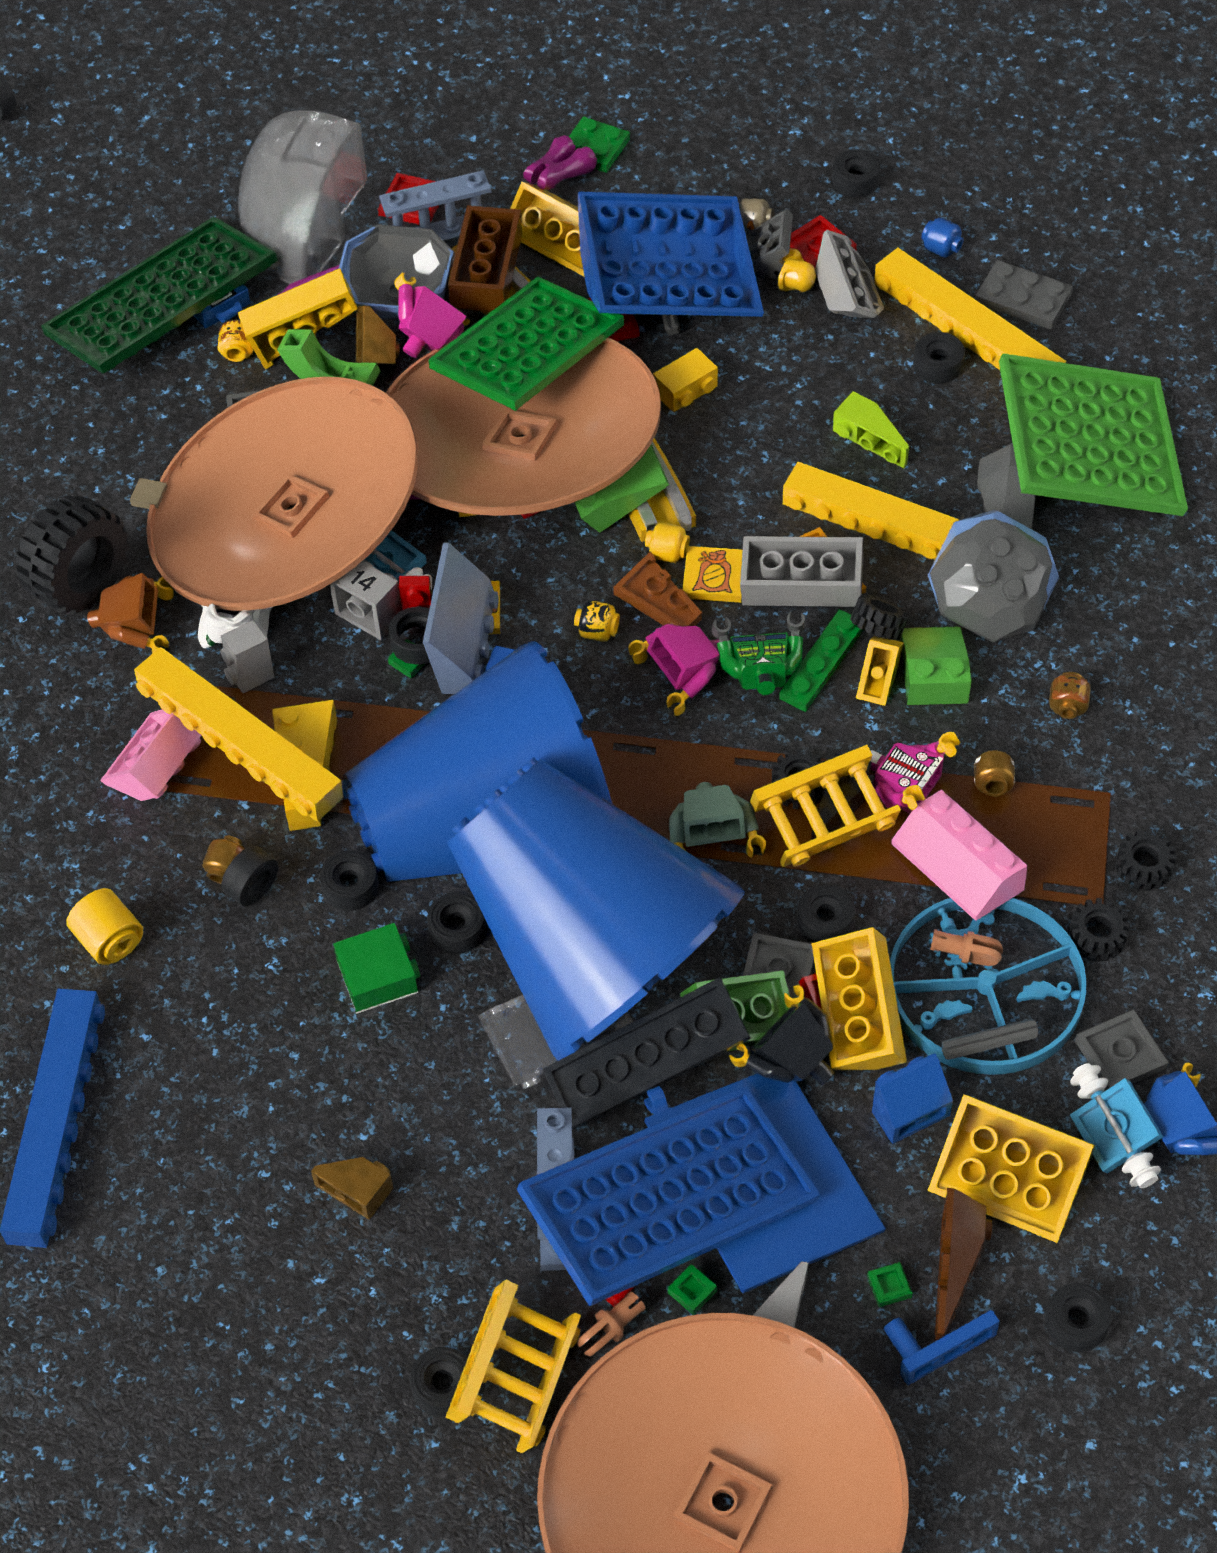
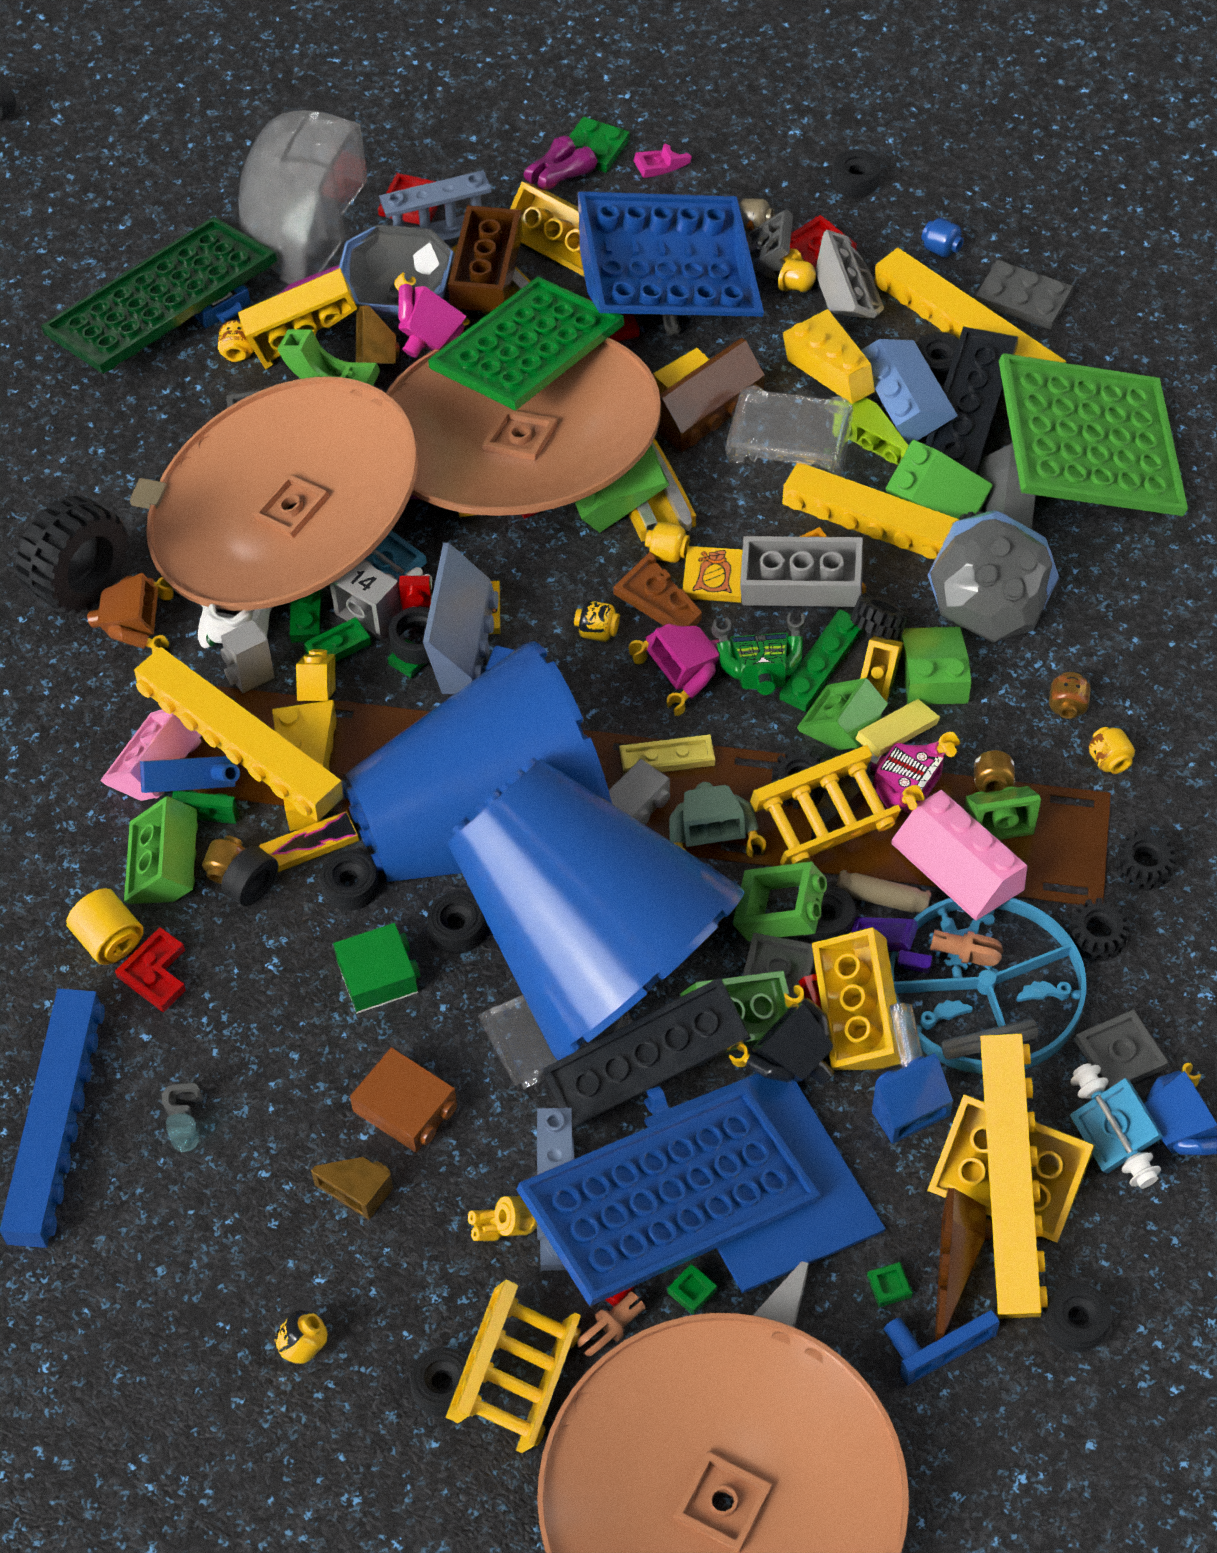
(147, 971): none -> red plate
(161, 853): none -> bright green slope
(180, 1124): none -> leg
(187, 774): none -> blue piece
(210, 807): none -> green plate
(301, 1337): none -> yellow head
(306, 617): none -> green plate
(312, 841): none -> tile
(316, 676): none -> yellow brick
(341, 639): none -> green plate
(404, 1100): none -> dark orange brick
(508, 1219): none -> yellow piece
(641, 791): none -> light grey brick
(660, 162): none -> dark pink slope
(670, 754): none -> light yellow tile
(708, 395): none -> reddish brown slope
(757, 884): none -> bright green window
(790, 429): none -> clear windscreen
(829, 356): none -> yellow wedge
(842, 712): none -> bright green slope
(884, 892): none -> dark tan axle
(897, 727): none -> light yellow tile
(898, 931): none -> dark purple tile
(905, 1032): none -> clear tile
(908, 388): none -> medium blue slope
(914, 961): none -> dark purple tile
(937, 482): none -> bright green slope
(975, 393): none -> black plate
(1005, 812): none -> bright green slope
(1011, 1177): none -> yellow brick
(1111, 750): none -> yellow head

